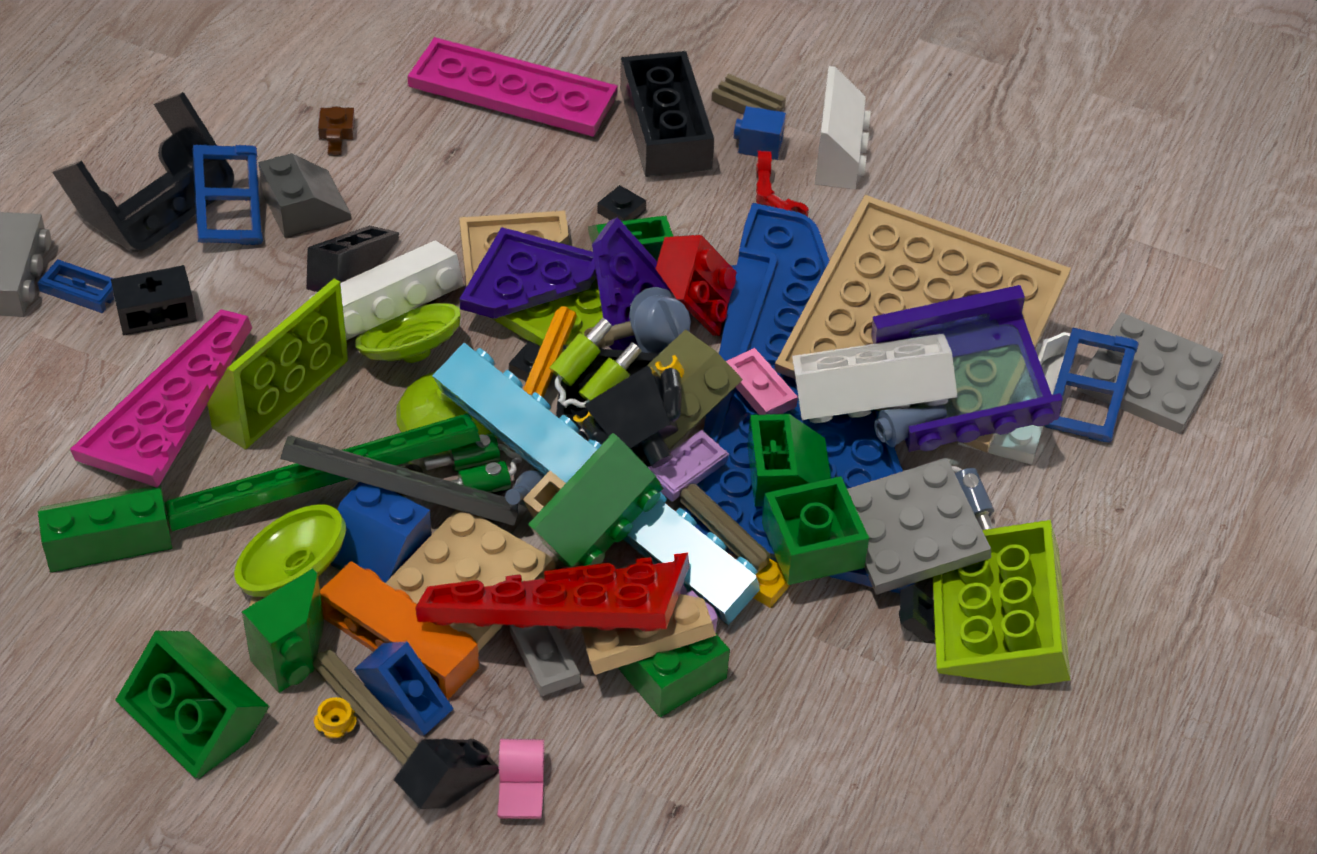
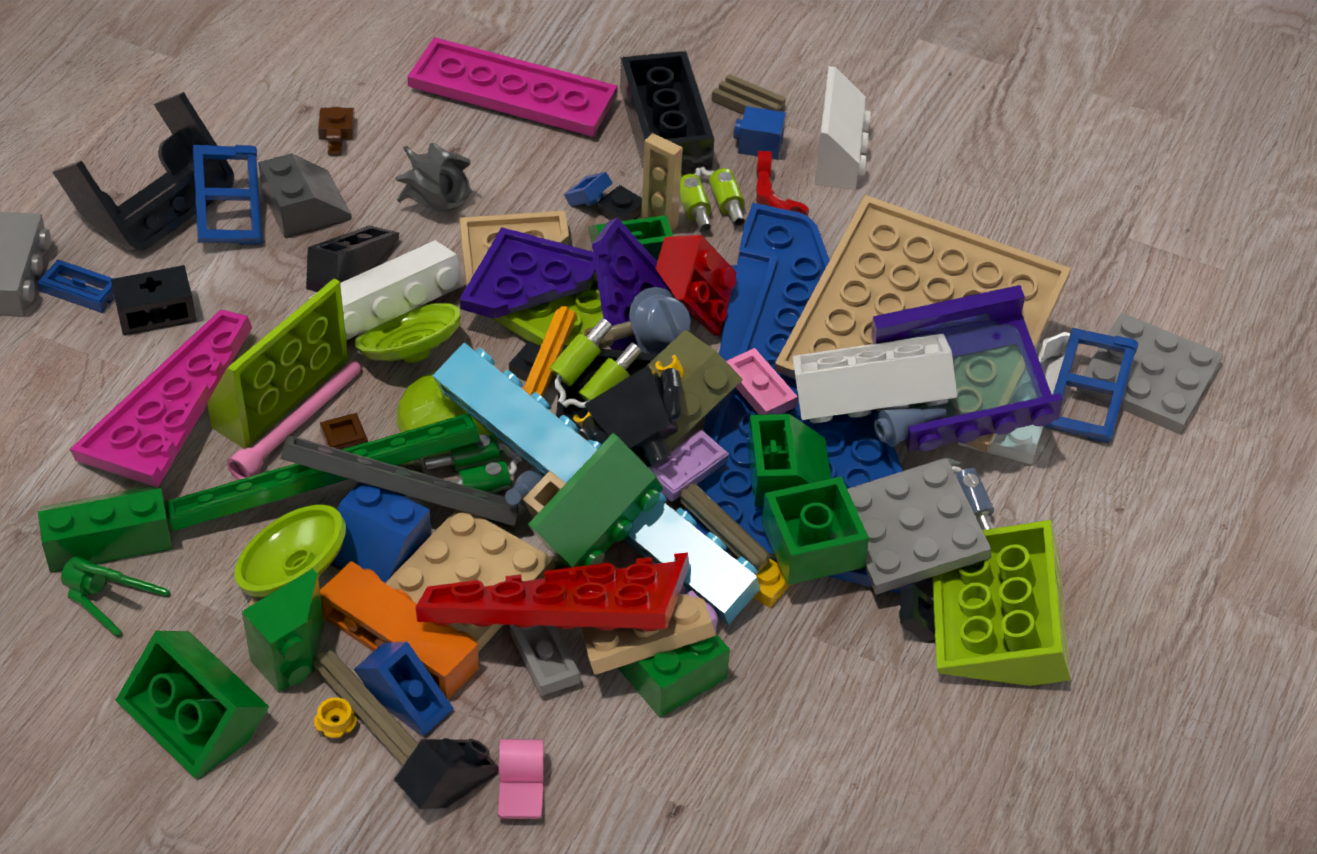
(89, 578): none -> green plant
(249, 461): none -> bright pink piece
(343, 432): none -> reddish brown tile
(436, 179): none -> dark grey hair
(589, 189): none -> blue plate
(661, 179): none -> tan plate
(725, 191): none -> lime piece

